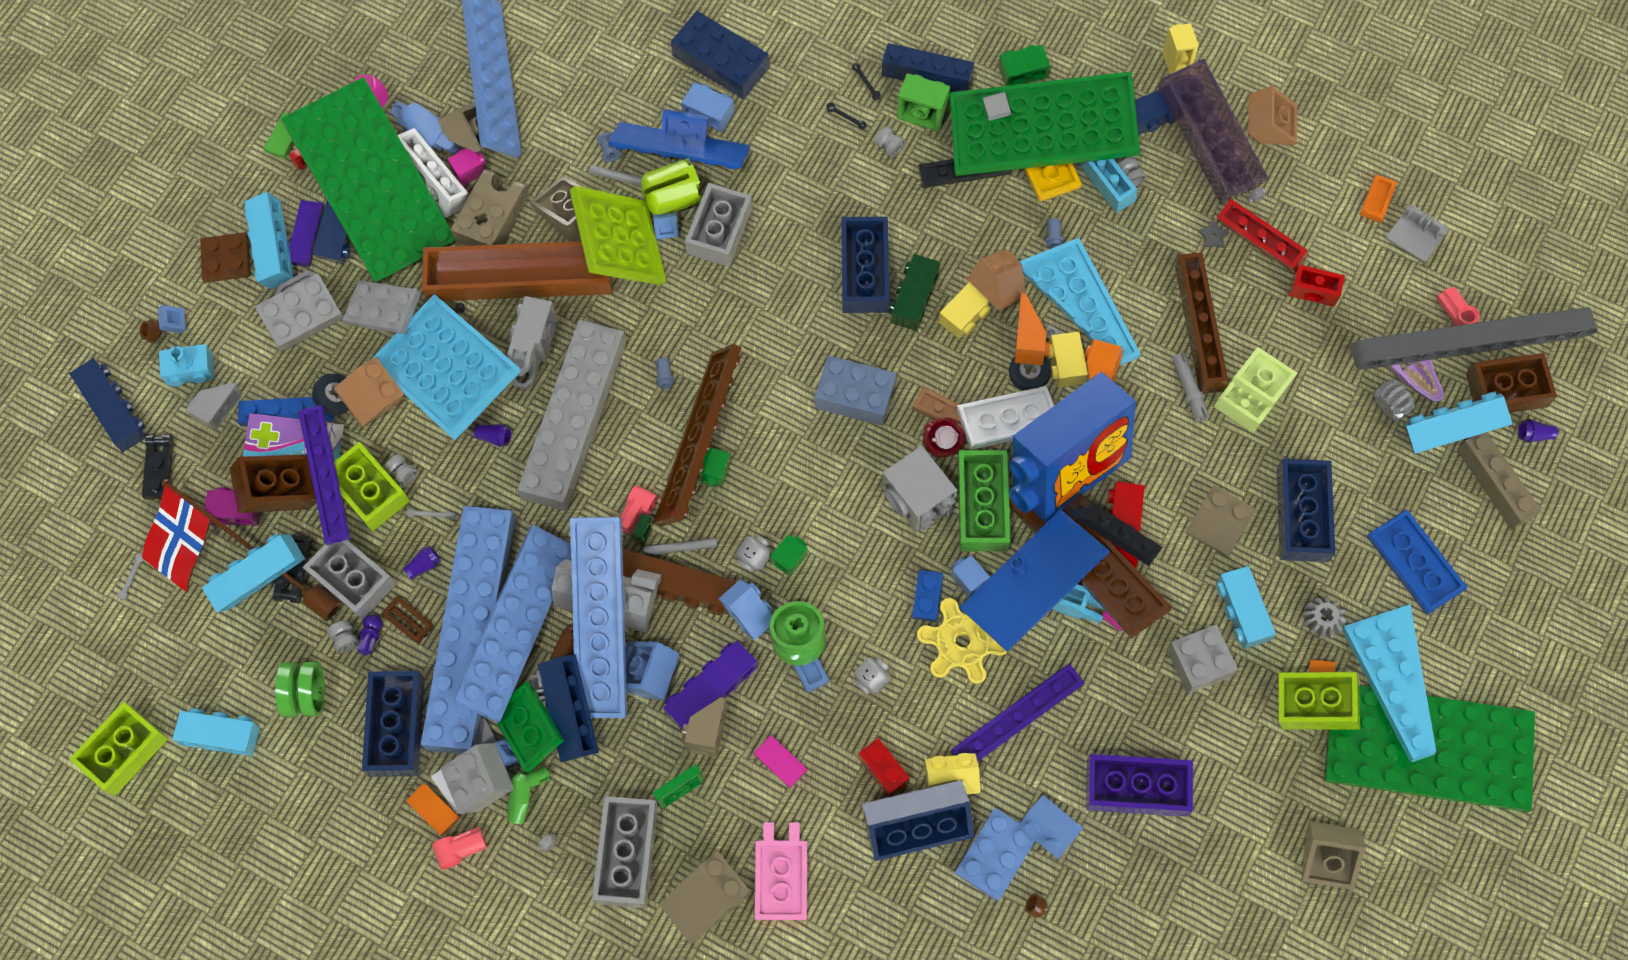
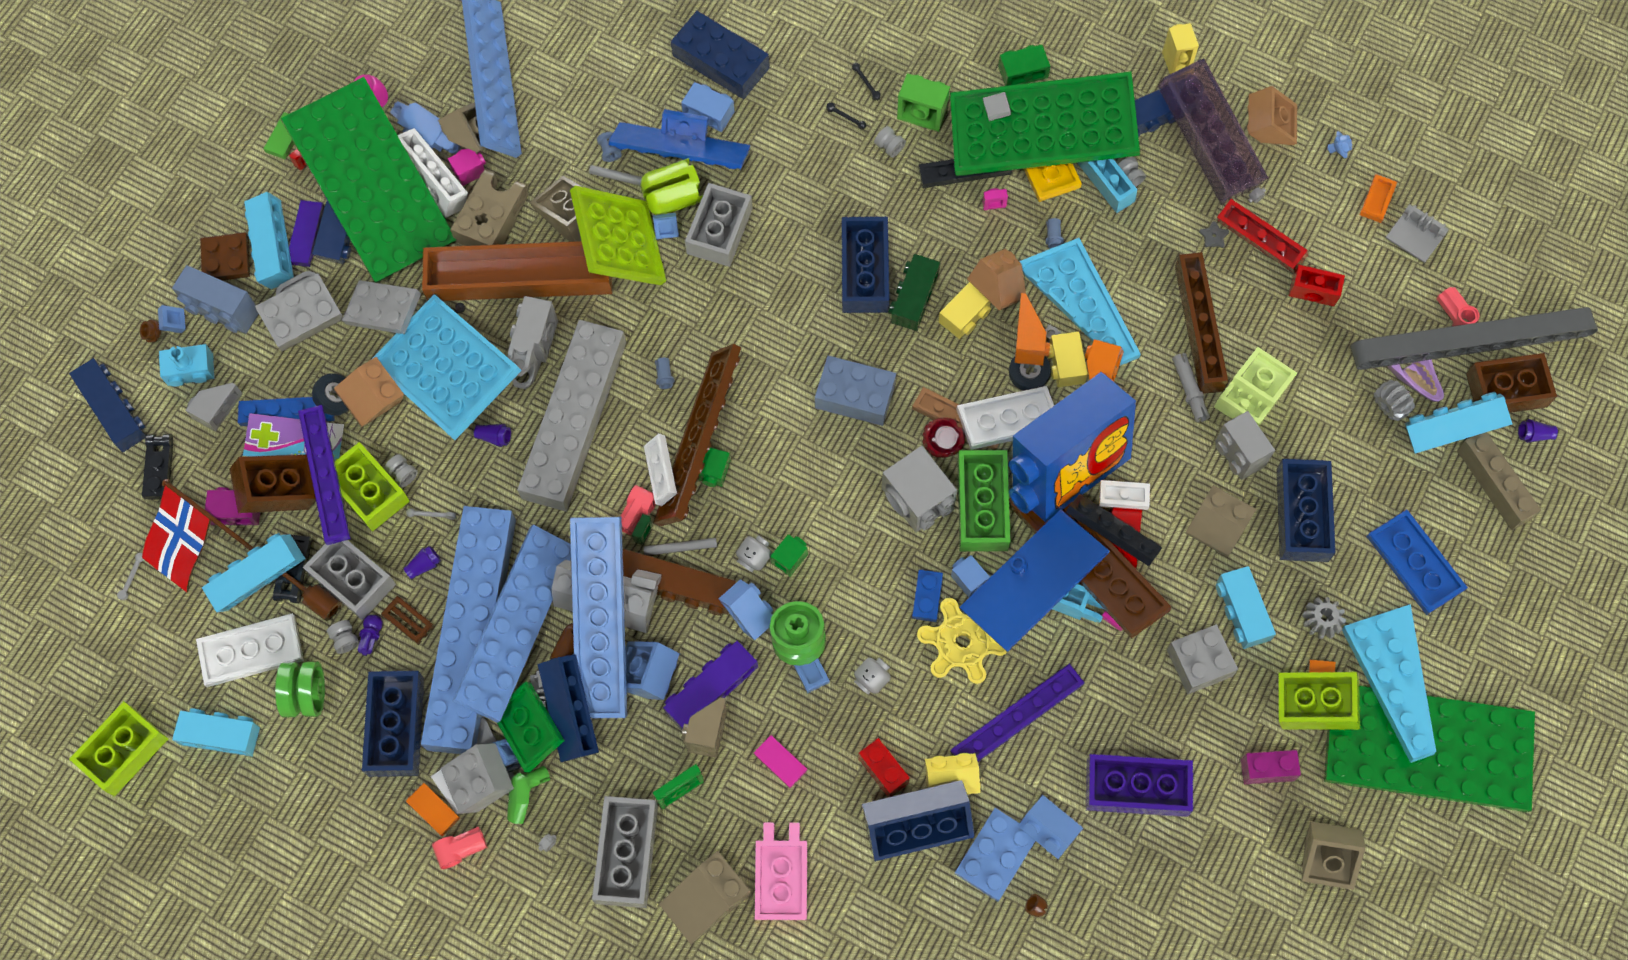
(215, 300): none -> sand blue brick
(249, 650): none -> white tile
(660, 469): none -> white tile
(935, 67): dark blue brick -> none
(994, 199): none -> dark pink plate
(1124, 494): none -> white plate
(1244, 445): none -> light grey brick
(1270, 767): none -> magenta brick
(1341, 144): none -> medium blue plant

